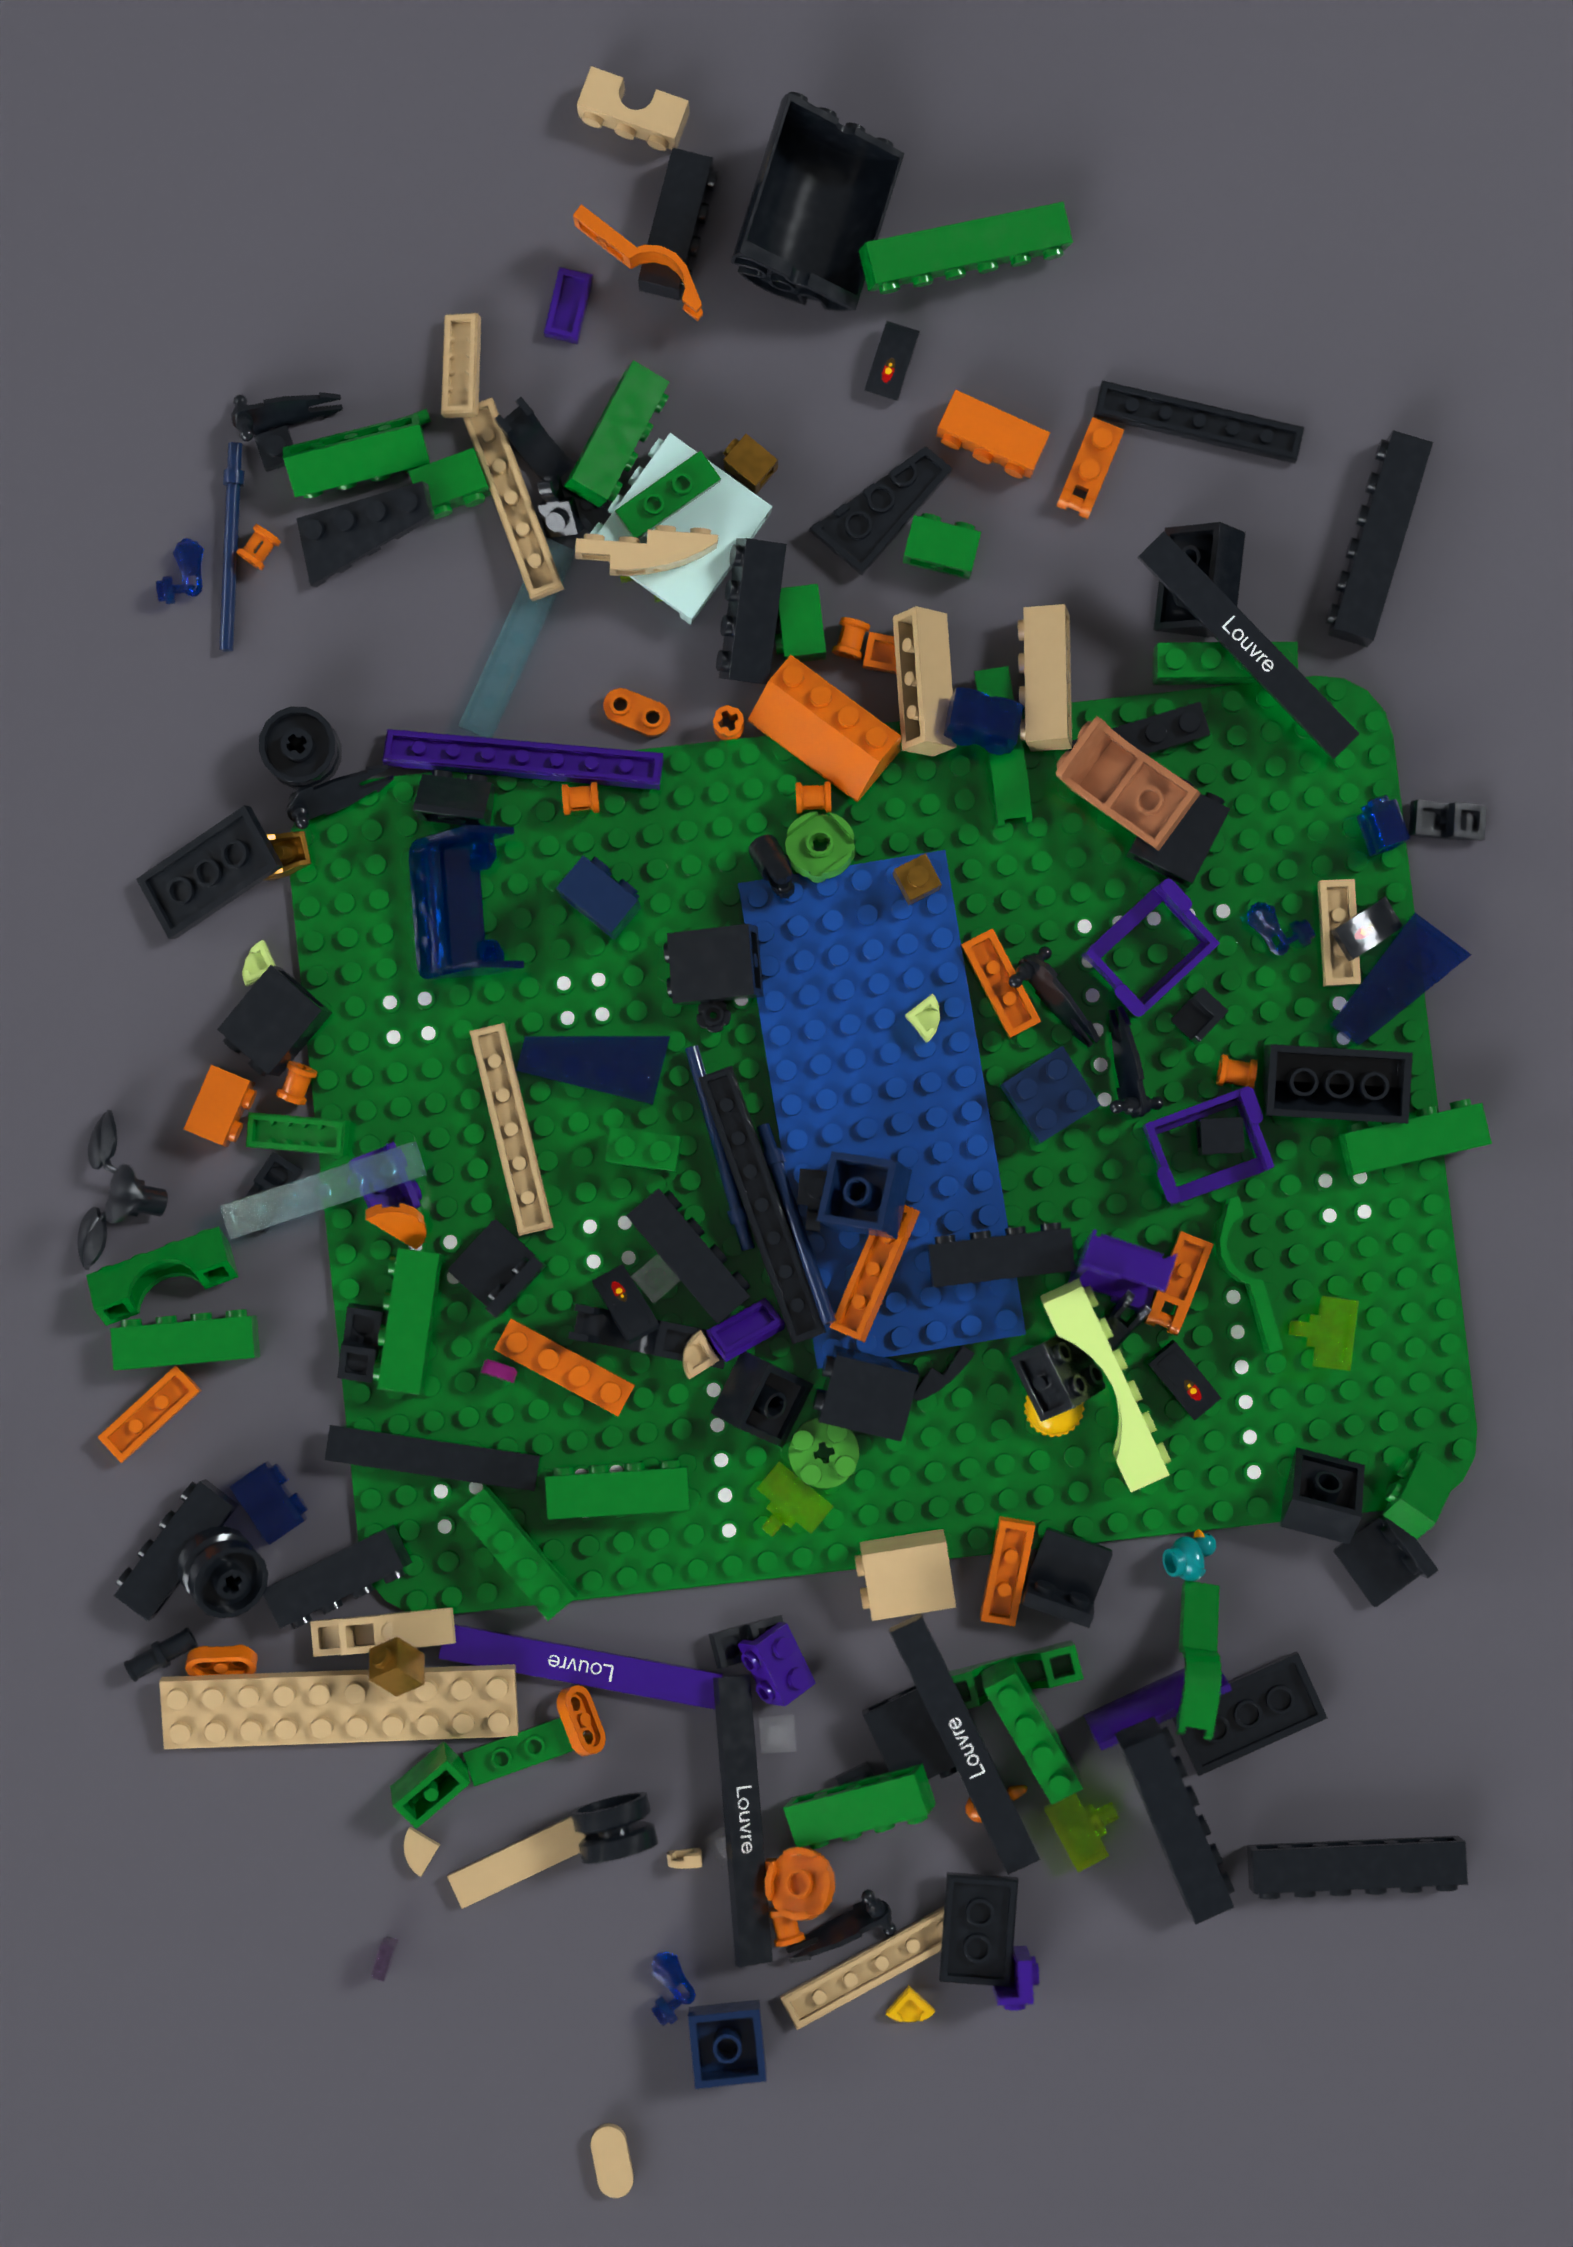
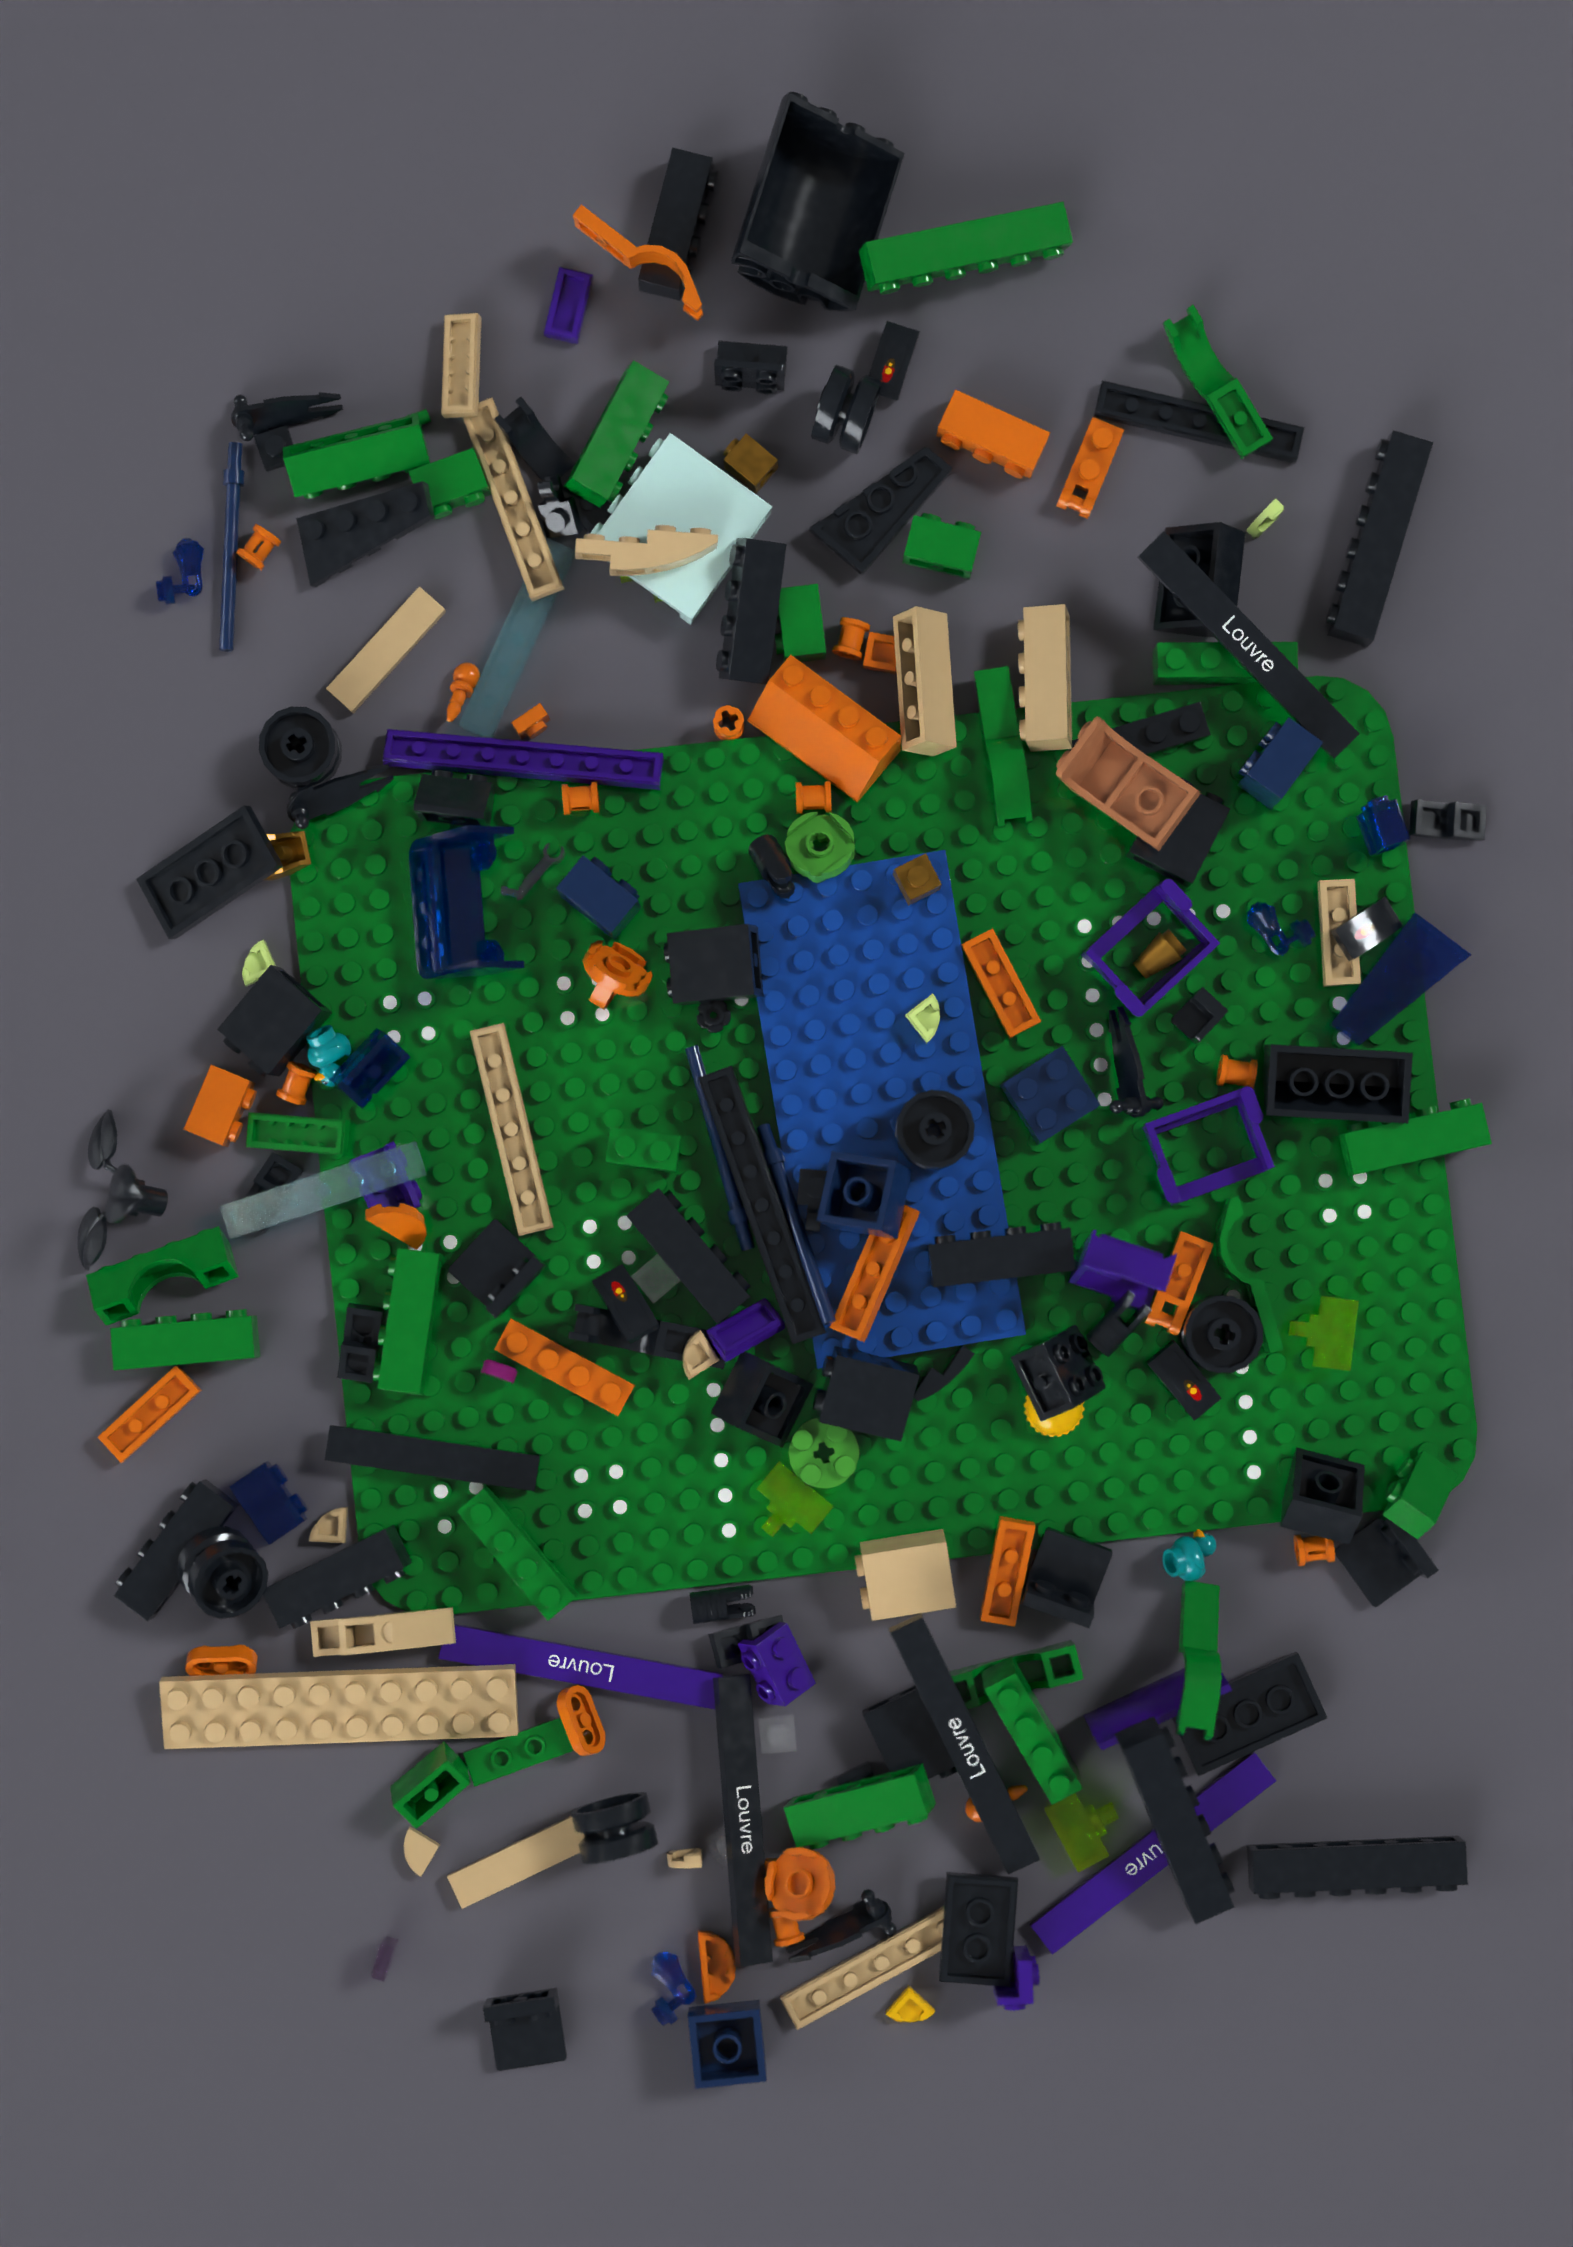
(160, 1654): black pin -> none
(324, 1050): none -> teal animal
(331, 1527): none -> tan tile
(369, 1068): none -> clear blue brick
(386, 650): none -> tan tile
(396, 1666): pearl gold brick -> none
(465, 680): none -> orange bar
(526, 2029): none -> black bracket
(532, 722): none -> orange plate
(534, 875): none -> piece
(605, 1064): clear blue wing -> none
(612, 2160): tan tile -> none
(616, 972): none -> orange tile
(617, 1491): green brick -> none
(636, 713): orange plate -> none
(658, 123): tan arch -> none
(668, 495): green plate -> none
(712, 1606): none -> black hinge
(716, 1964): none -> orange tile
(750, 366): none -> black bracket
(841, 407): none -> black wheel
(954, 1122): none -> black wheel
(983, 721): clear blue brick -> none
(1053, 994): black piece -> none
(1075, 1321): yellowish green arch -> none
(1146, 1857): none -> dark purple tile
(1159, 954): none -> pearl gold cone
(1216, 385): none -> green piece
(1220, 1136): black panel -> none
(1241, 1339): none -> black wheel
(1265, 519): none -> yellowish green tile
(1283, 758): none -> dark blue brick
(1313, 1549): none -> orange bush

